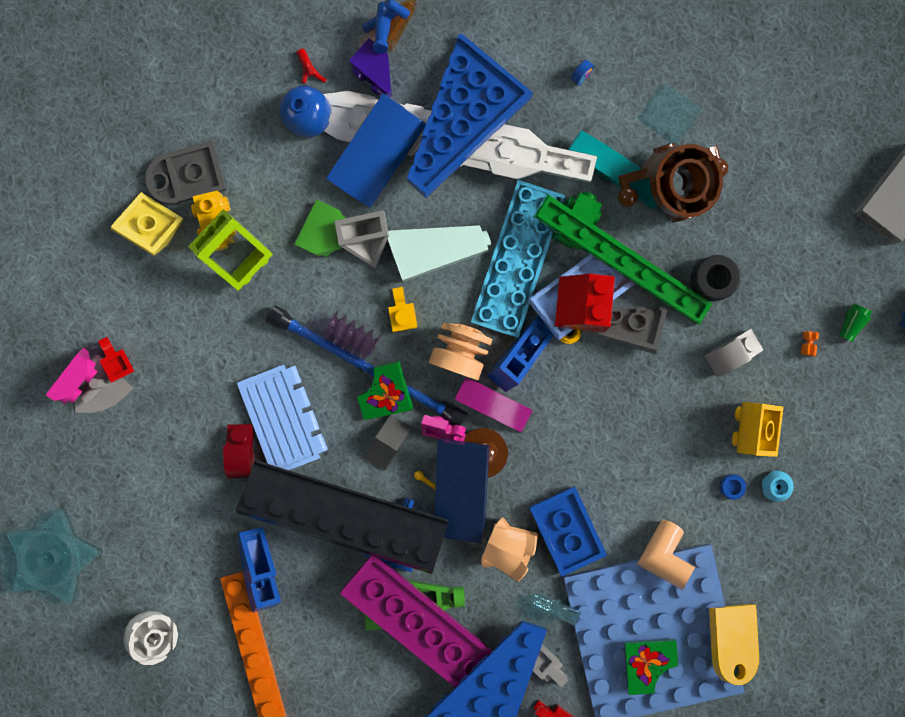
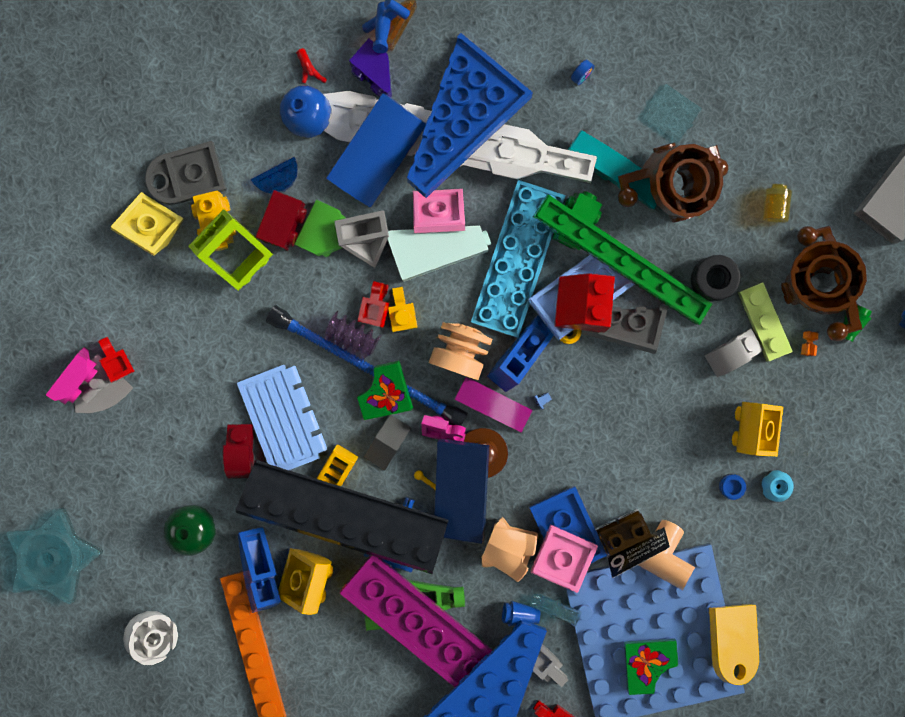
(189, 530): none -> dark green cylinder
(278, 178): none -> clear blue tile
(281, 220): none -> dark red brick
(305, 581): none -> yellow brick
(344, 455): none -> yellow slope
(373, 309): none -> red plate
(439, 211): none -> bright pink plate
(515, 612): none -> blue cone
(540, 401): none -> medium blue piece
(564, 558): none -> bright pink plate
(627, 533): none -> dark brown hips
(638, 553): none -> black sticker
(765, 322): none -> yellowish green plate
(777, 204): none -> clear yellow brick
(825, 258): none -> reddish brown piece

